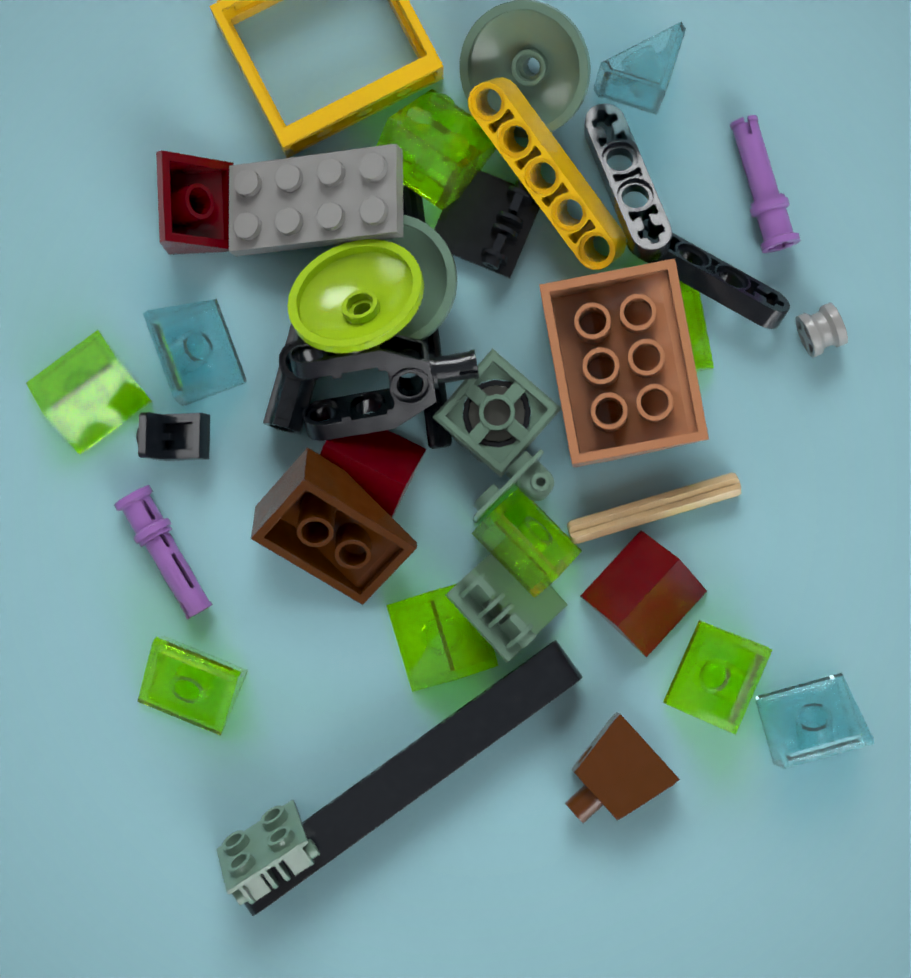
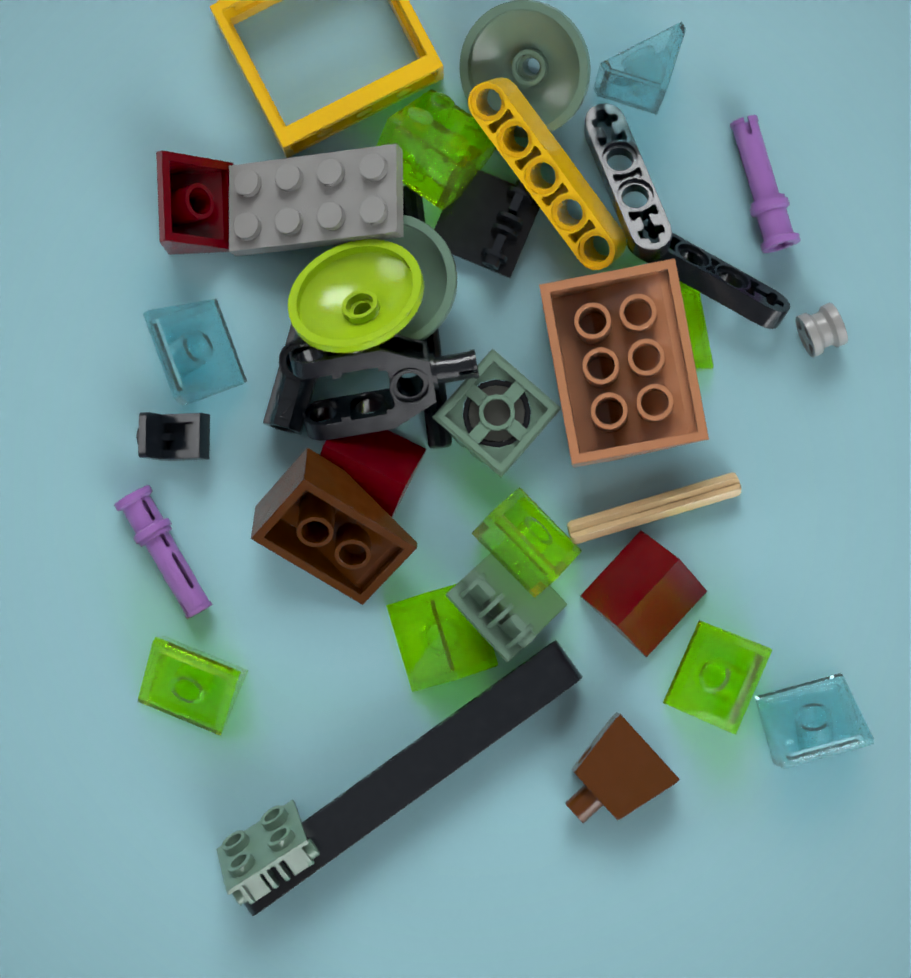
(88, 392): clear neon green slope -> none
(526, 475): sand green hinge -> none

